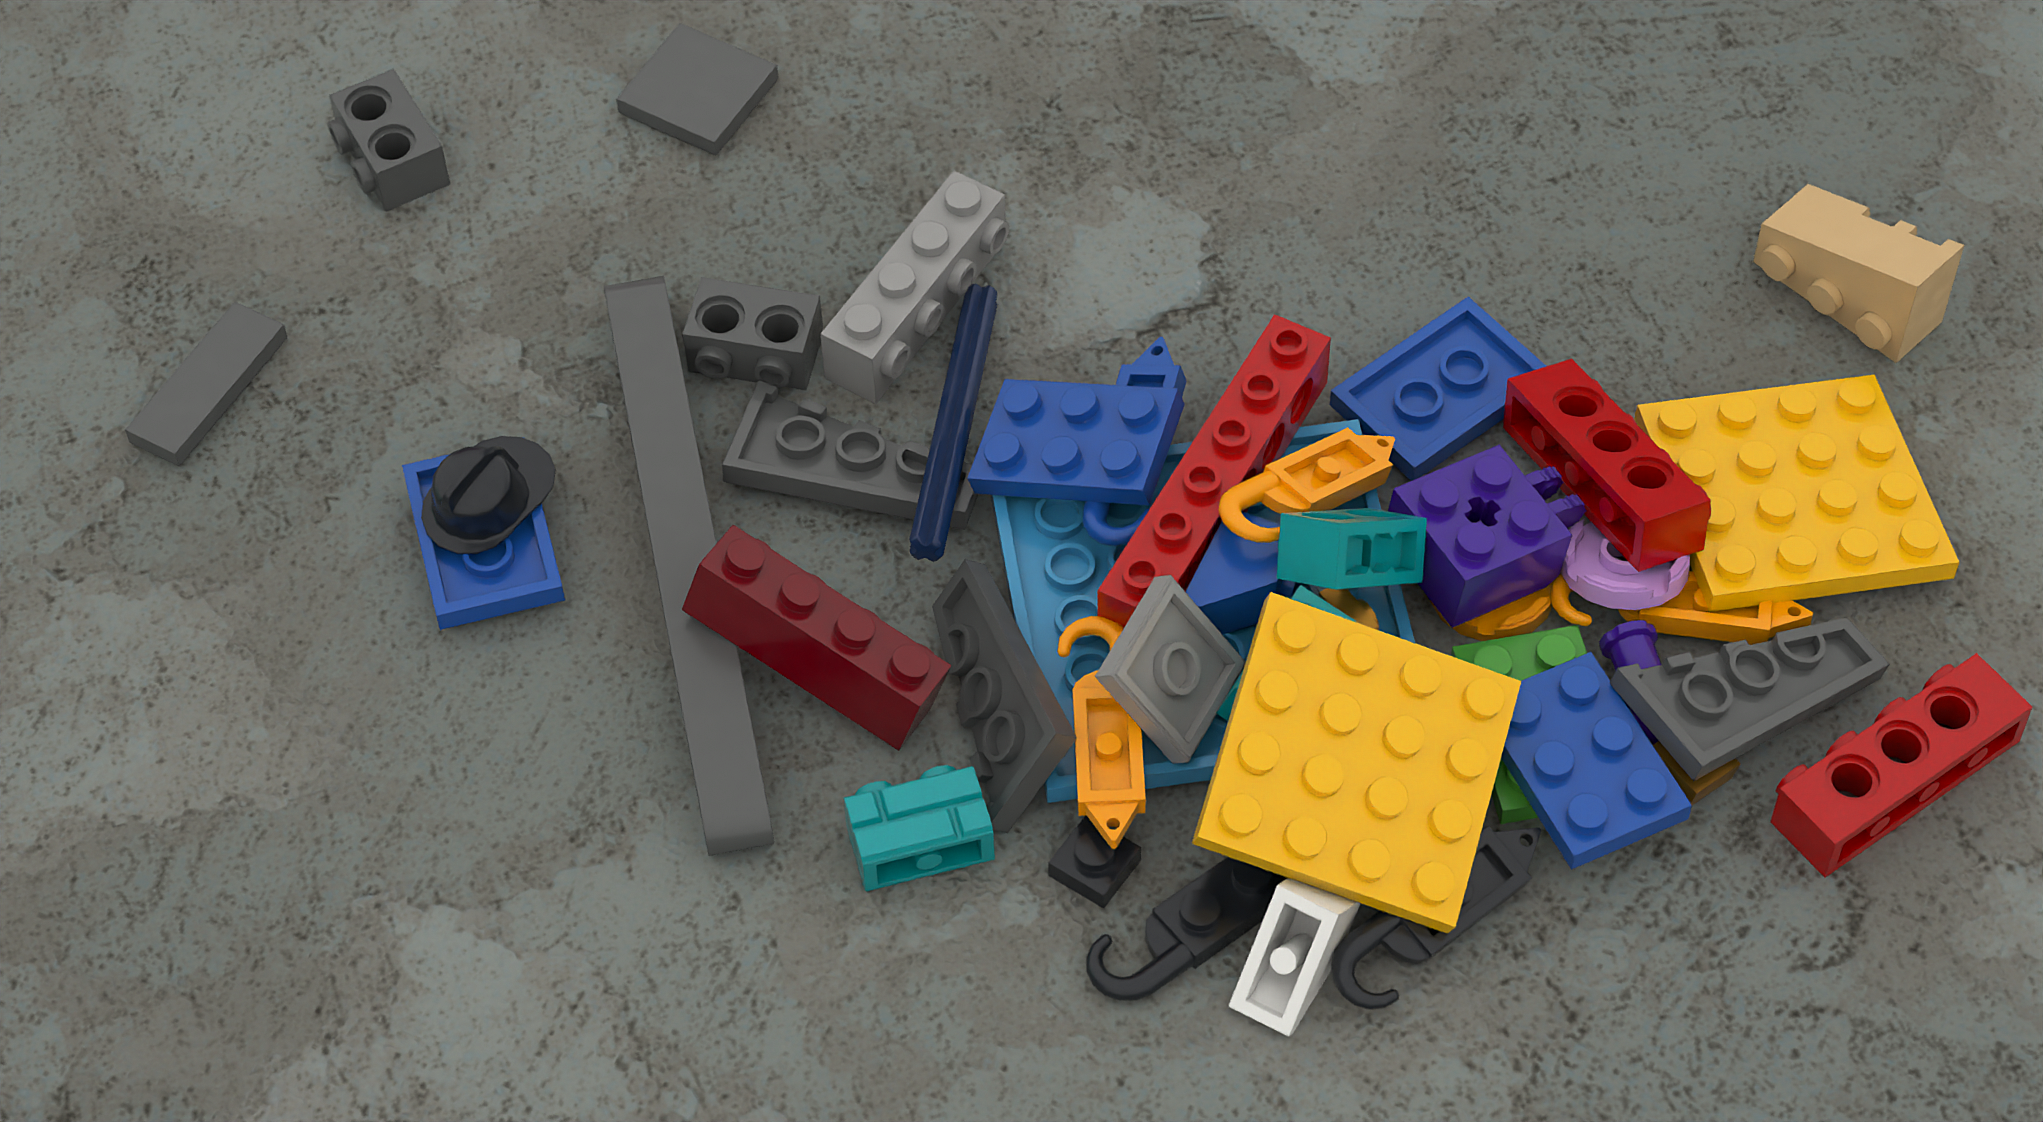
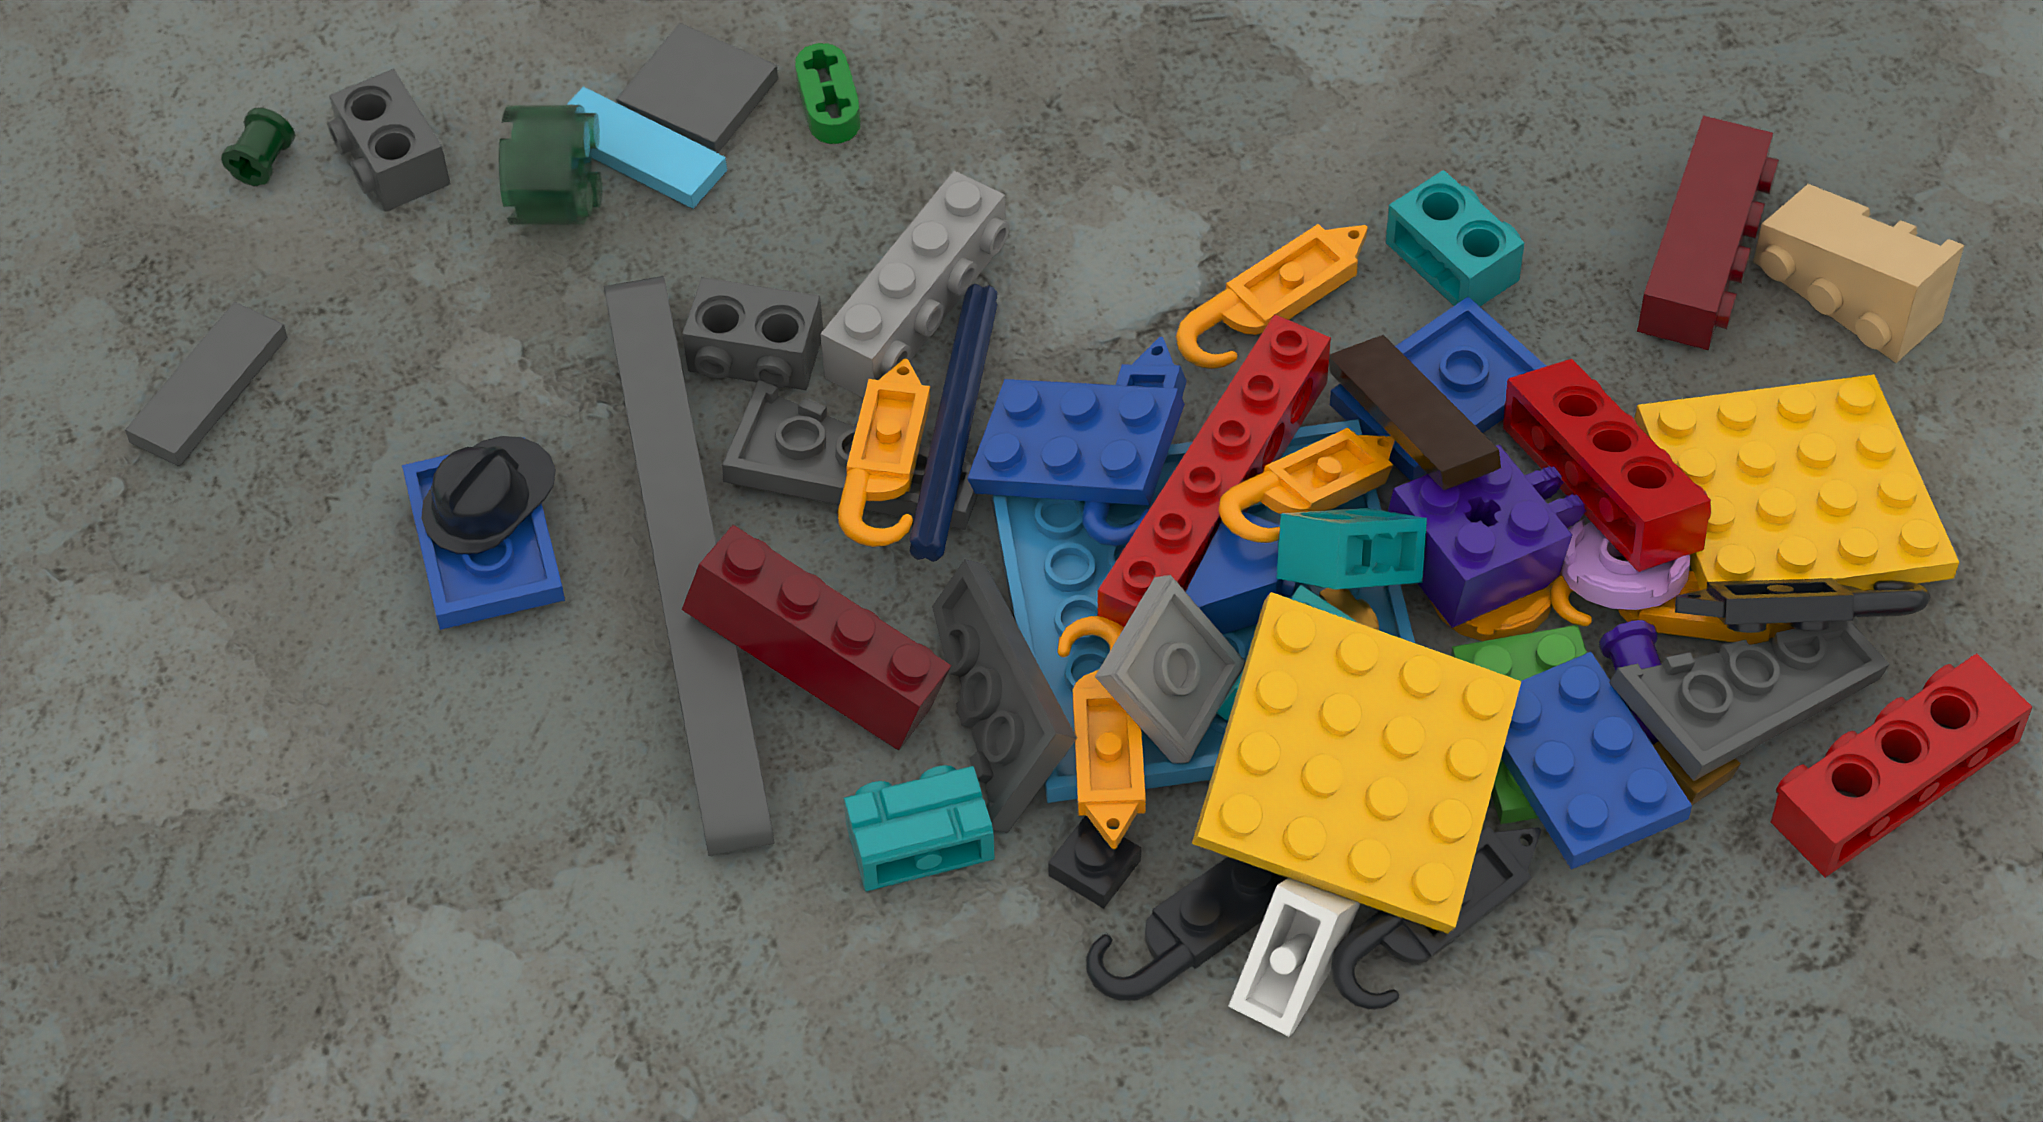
(258, 146): none -> dark green bush
(548, 165): none -> clear green brick
(651, 151): none -> medium azure tile
(837, 91): none -> green beam
(884, 452): none -> light orange plate
(1276, 285): none -> light orange plate
(1414, 412): none -> dark brown tile
(1454, 240): none -> teal brick
(1706, 233): none -> dark red brick
(1801, 602): none -> black plate

